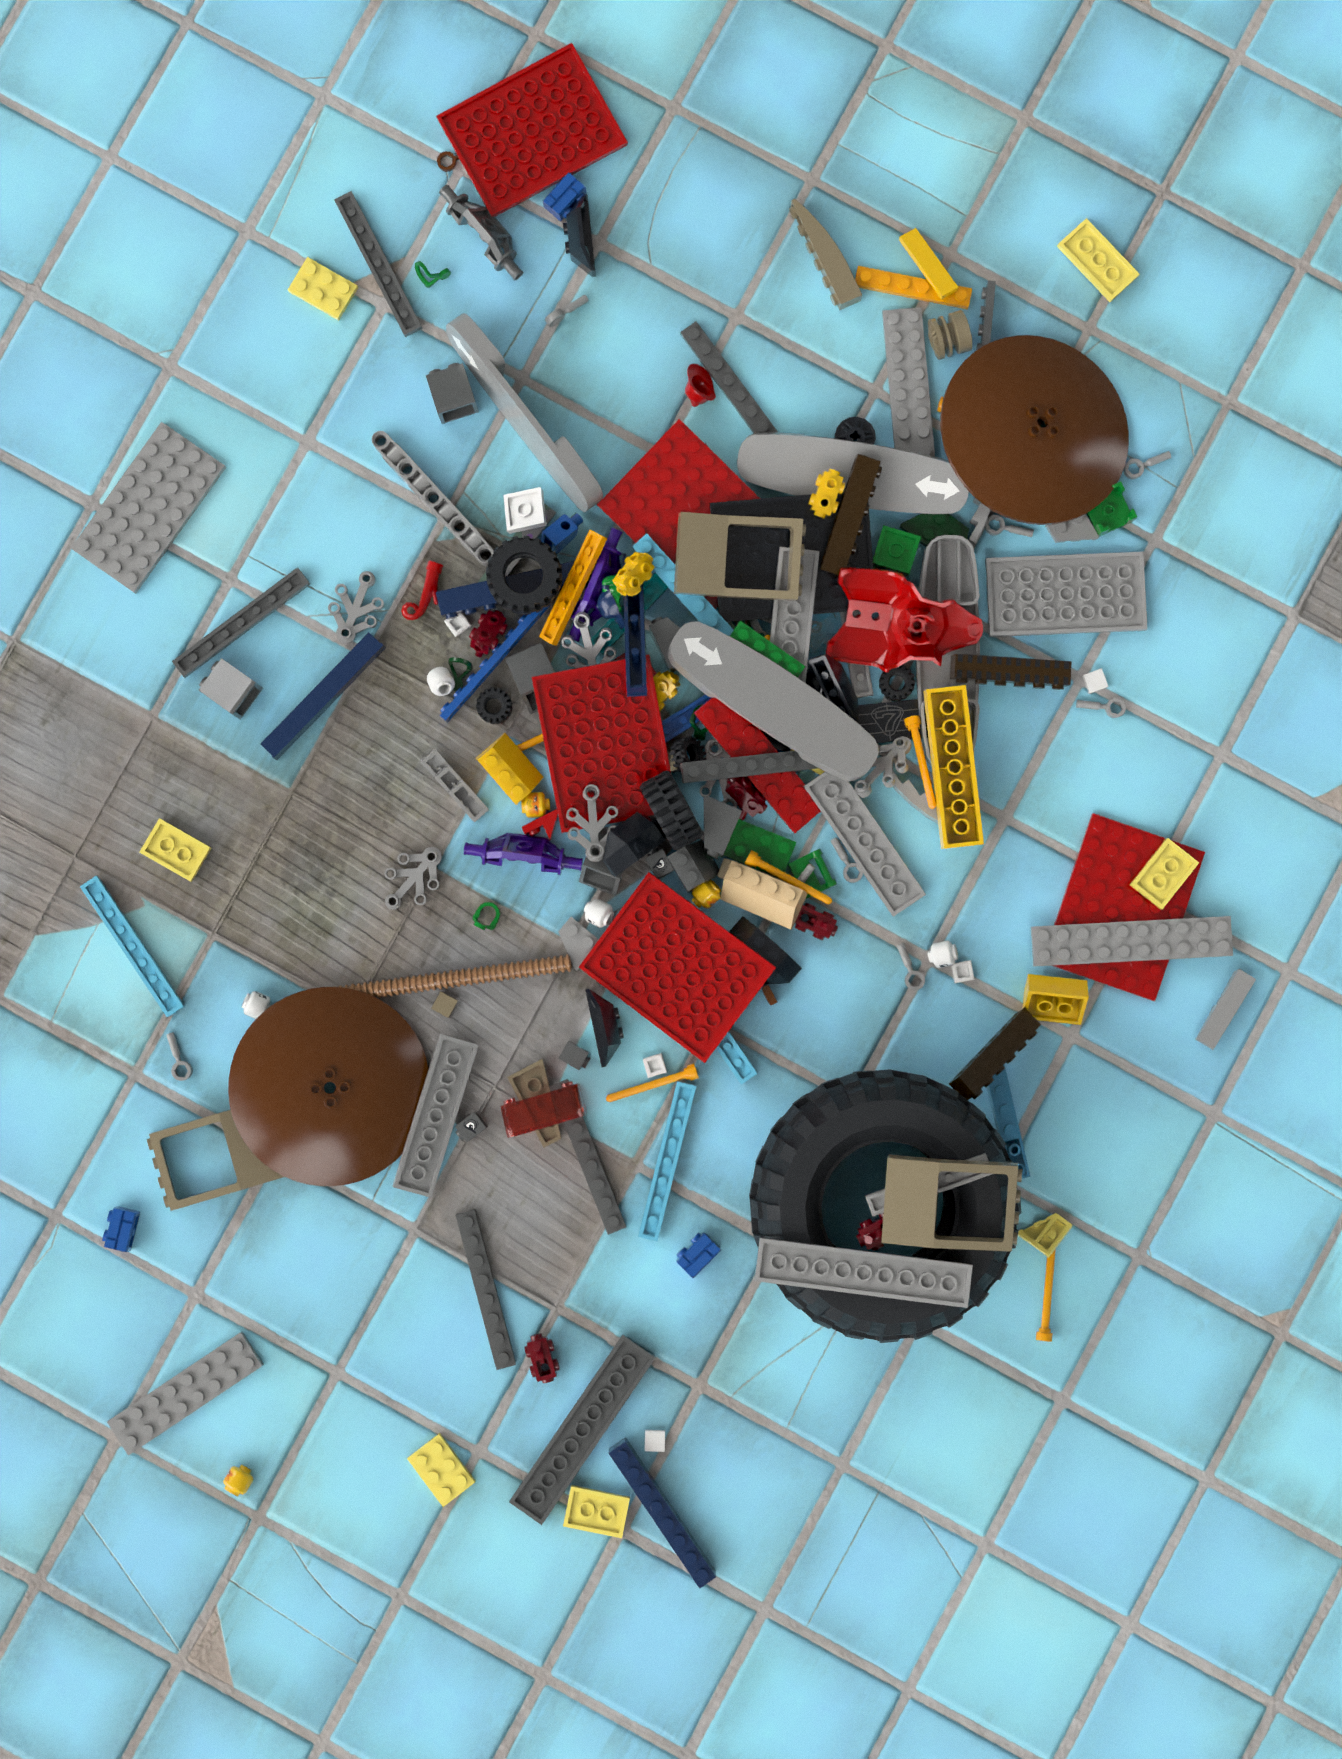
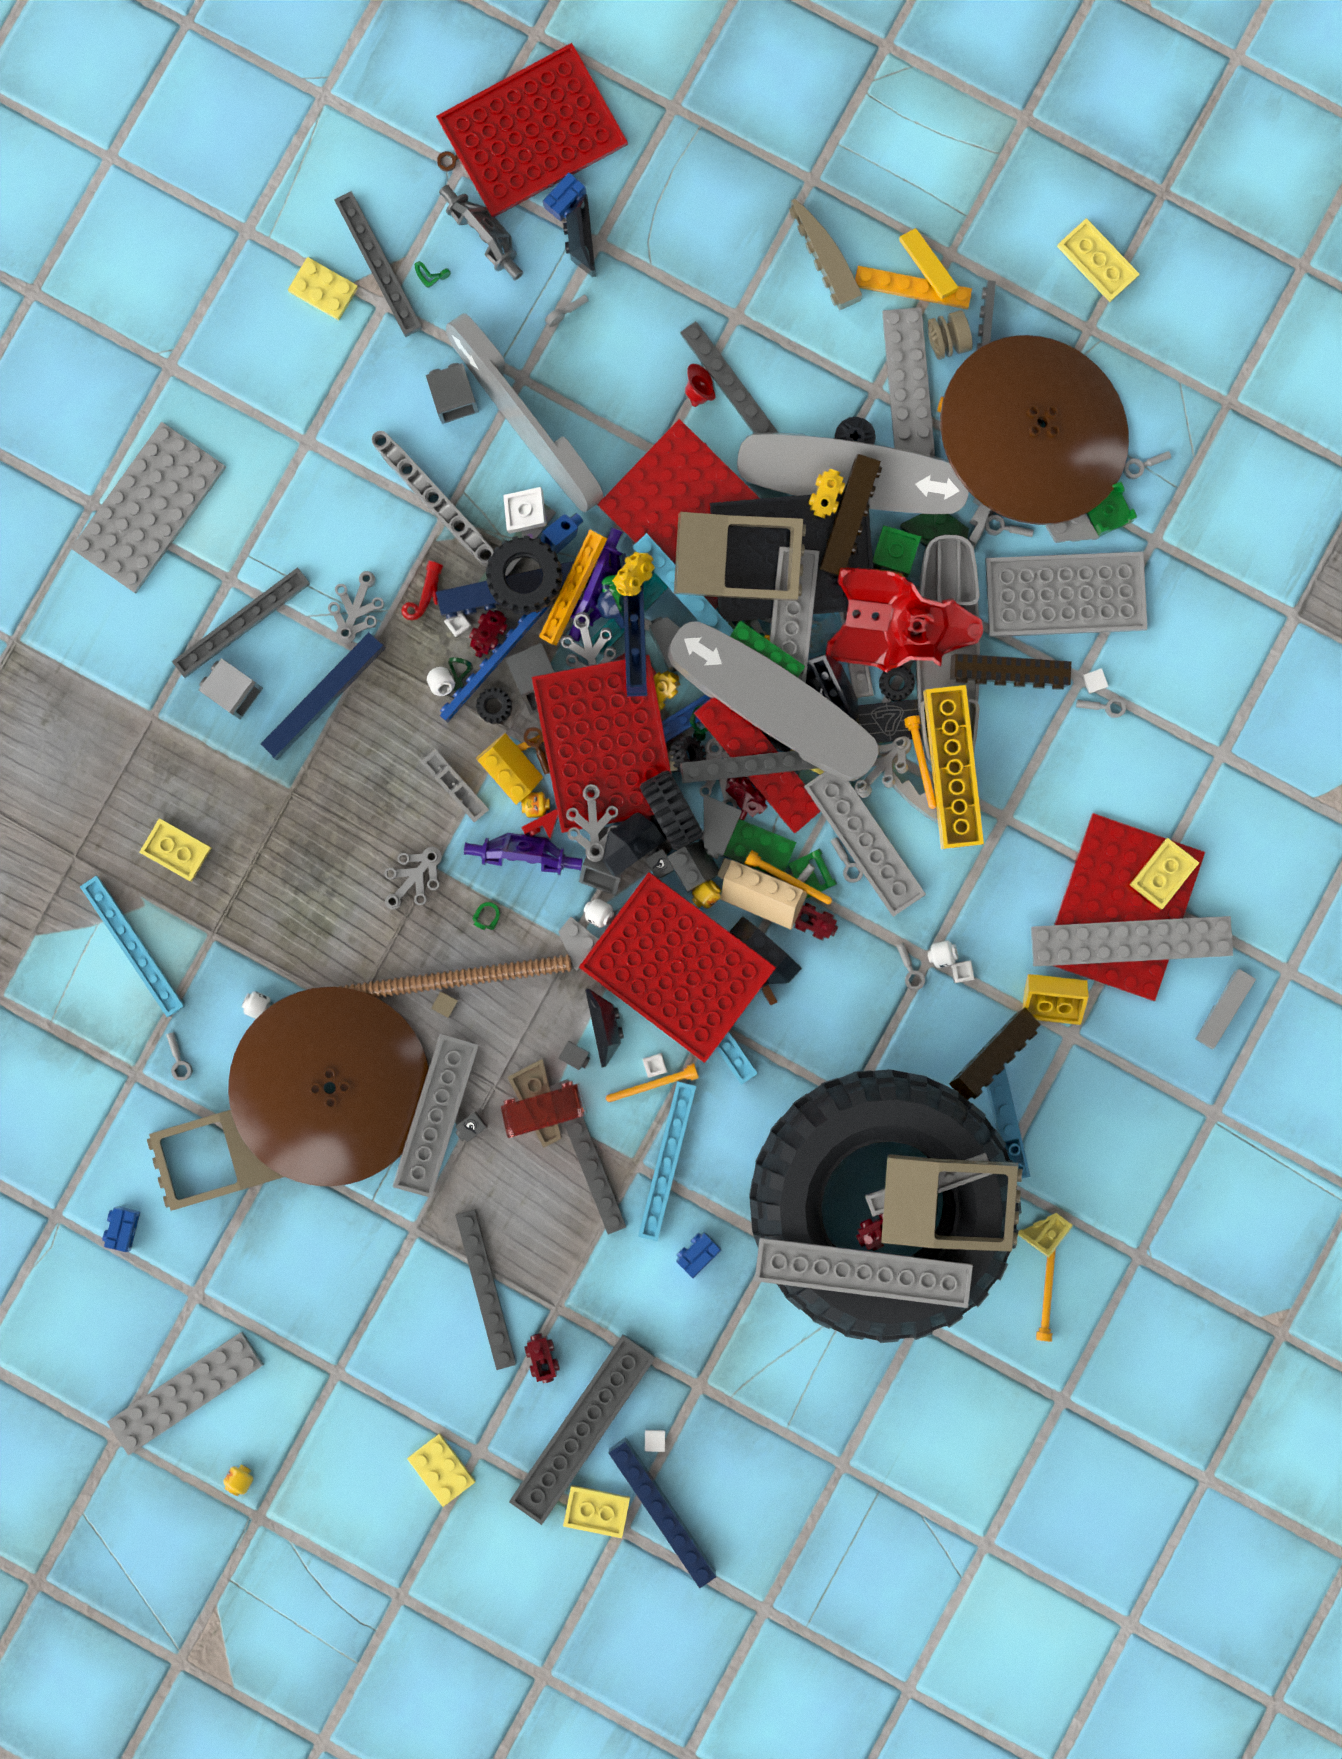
(540, 753): none -> reddish brown piece

